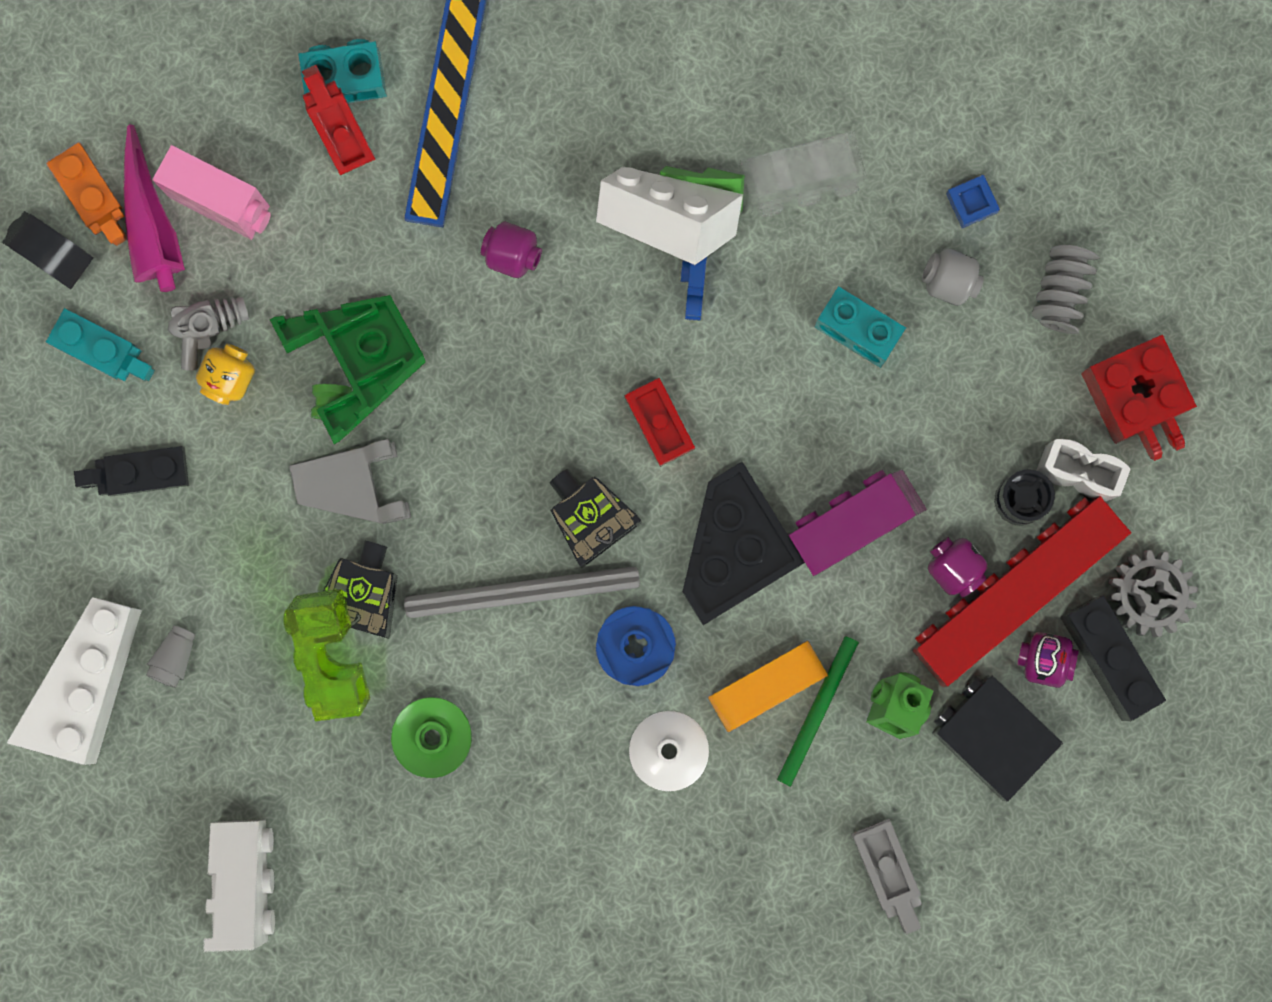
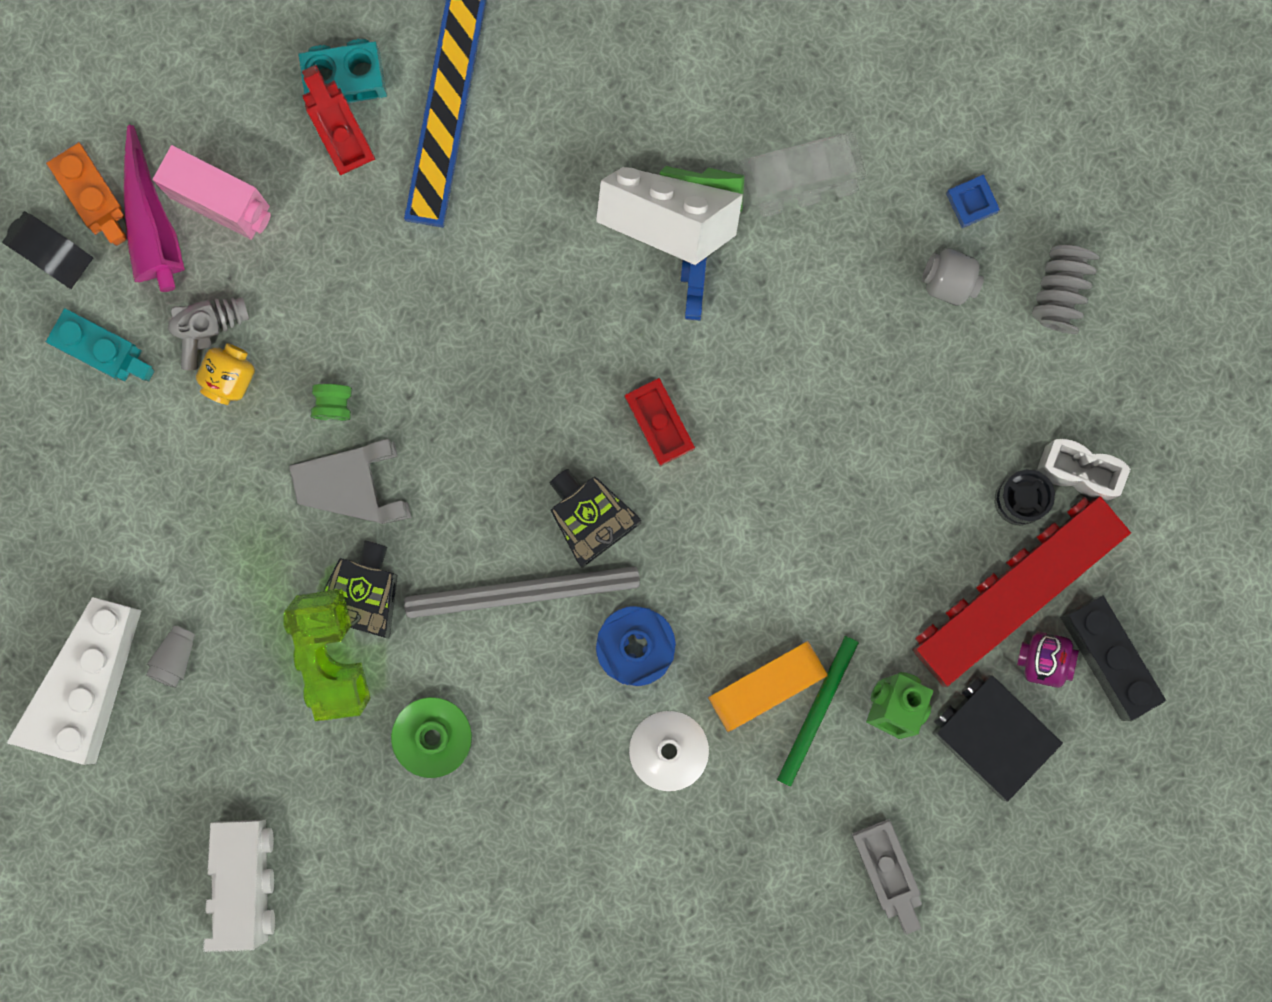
(136, 472): black hinge -> none
(371, 349): green wing -> none
(510, 249): magenta head -> none
(736, 546): black plate -> none
(856, 520): magenta wedge -> none
(859, 327): teal brick -> none
(957, 566): magenta head -> none
(1133, 414): red hinge -> none
(1147, 611): light grey gear -> none

